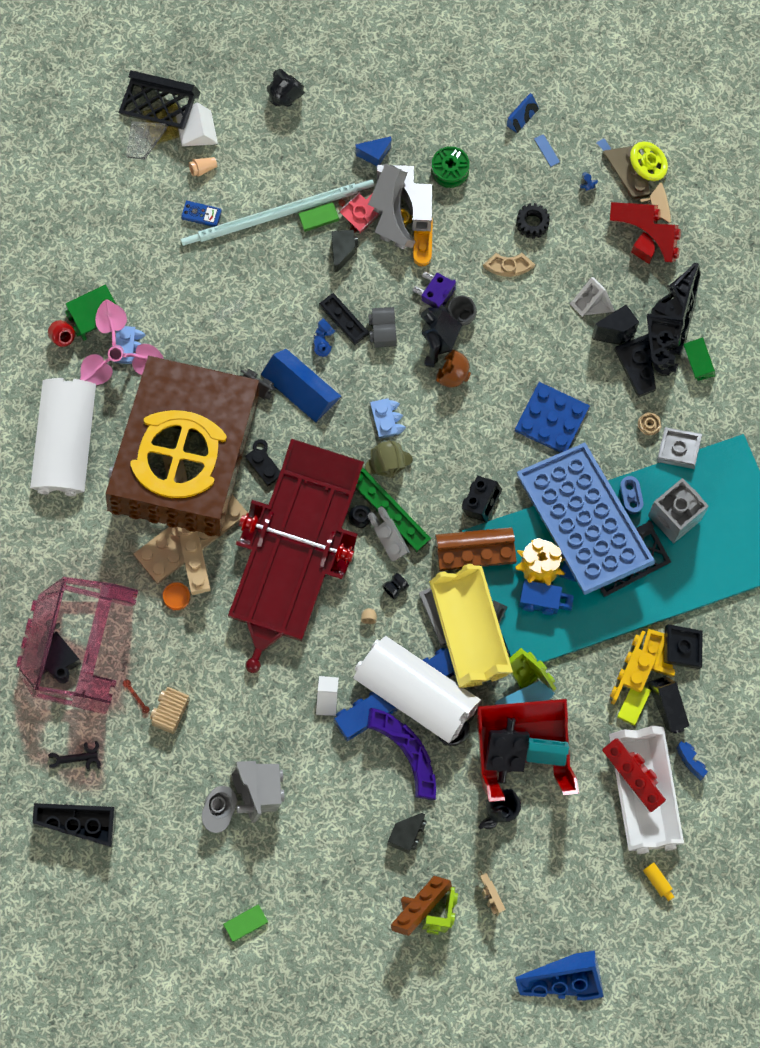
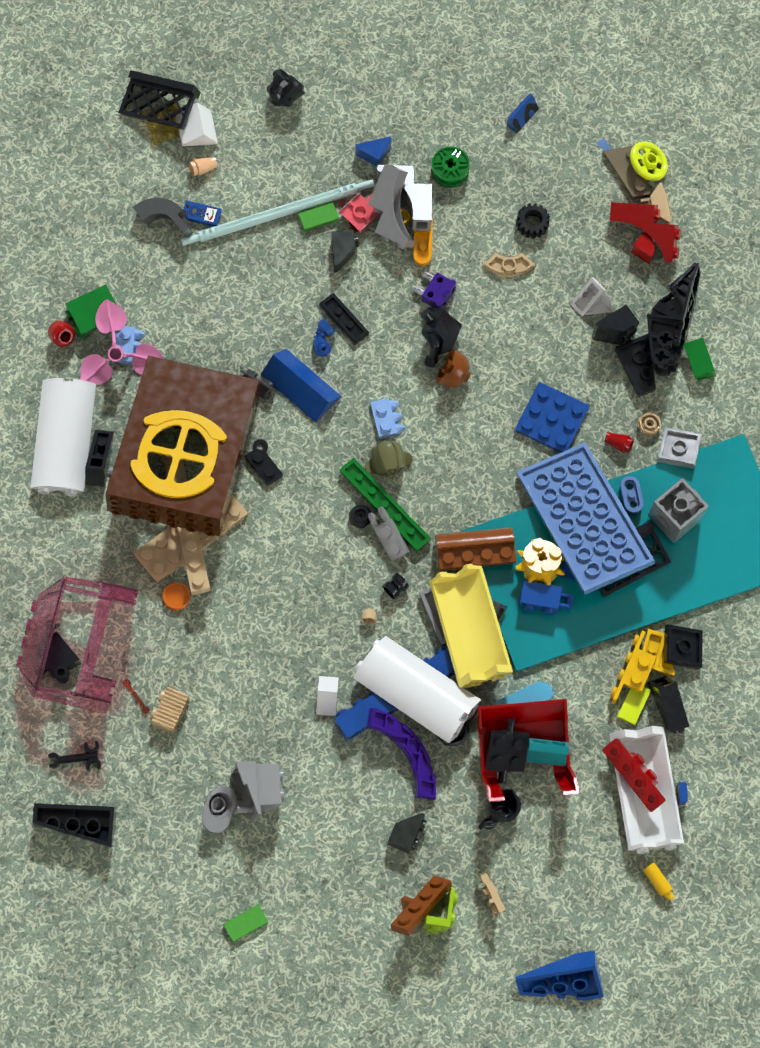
(99, 458): none -> black slope
(143, 138): clear wing -> none
(159, 208): none -> dark grey arch
(295, 544): dark red piece -> none
(383, 327): dark grey brick -> none
(462, 309): dark grey hair -> none
(481, 498): black brick -> none
(528, 670): lime bracket -> none
(546, 149): medium blue window -> none
(589, 184): blue plate -> none
(619, 441): none -> red cone
(682, 794): none -> blue tile
(687, 753): blue slope -> none

